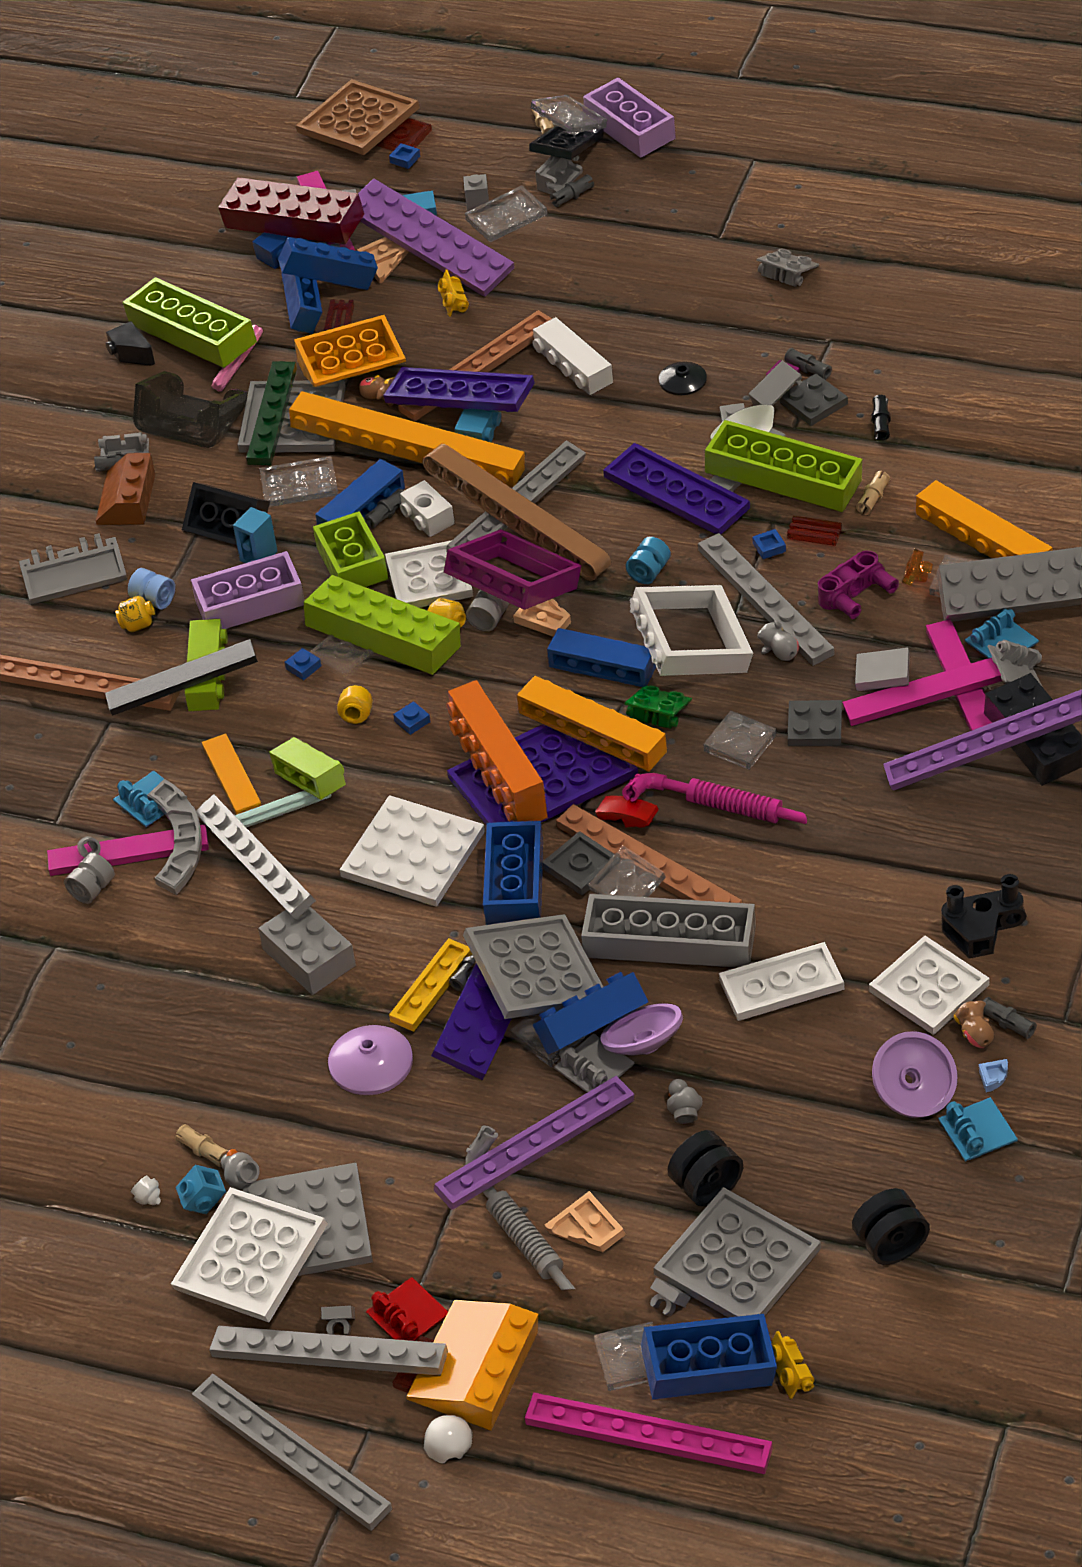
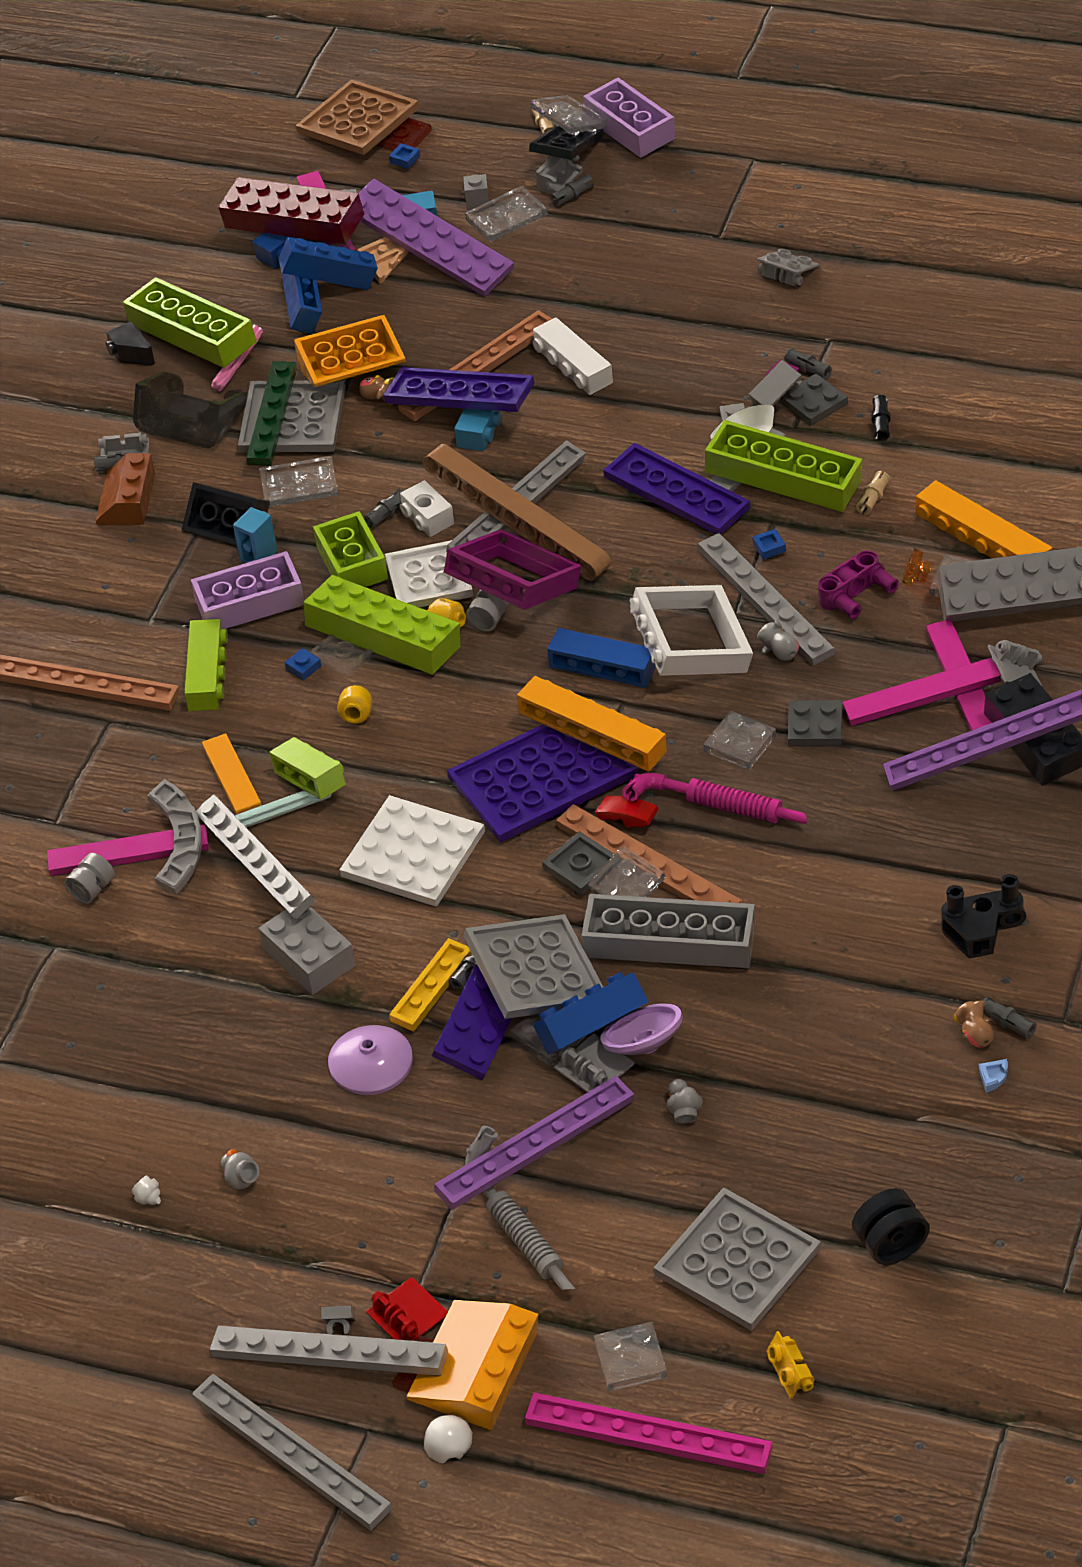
(73, 570): light grey hinge -> none
(93, 844): light grey hinge -> none
(135, 614): yellow head -> none
(135, 800): dark azure hinge -> none
(151, 587): light blue wheel -> none
(181, 677): tile -> none
(200, 1189): dark azure brick -> none
(201, 1144): tan pin -> none
(249, 1254): white plate -> none
(335, 1197): light grey plate -> none
(339, 307): clear red tile -> none
(364, 492): blue brick -> none
(399, 436): light orange brick -> none
(411, 718): blue plate -> none
(452, 293): yellow hinge -> none
(496, 754): orange brick -> none
(513, 871): blue brick -> none
(543, 617): light nougat wing -> none
(586, 1224): light nougat wing -> none
(648, 560): dark azure wheel -> none
(656, 705): green hinge -> none
(669, 1294): light grey tile -> none
(682, 378): black dish -> none
(704, 1167): black wheel -> none
(708, 1356): blue brick -> none
(781, 981): white plate -> none
(814, 530): clear red tile -> none
(882, 669): light grey tile -> none
(928, 984): white plate -> none
(928, 1065): lavender dish -> none
(976, 1128): dark azure hinge -> none
(998, 630): dark azure hinge -> none

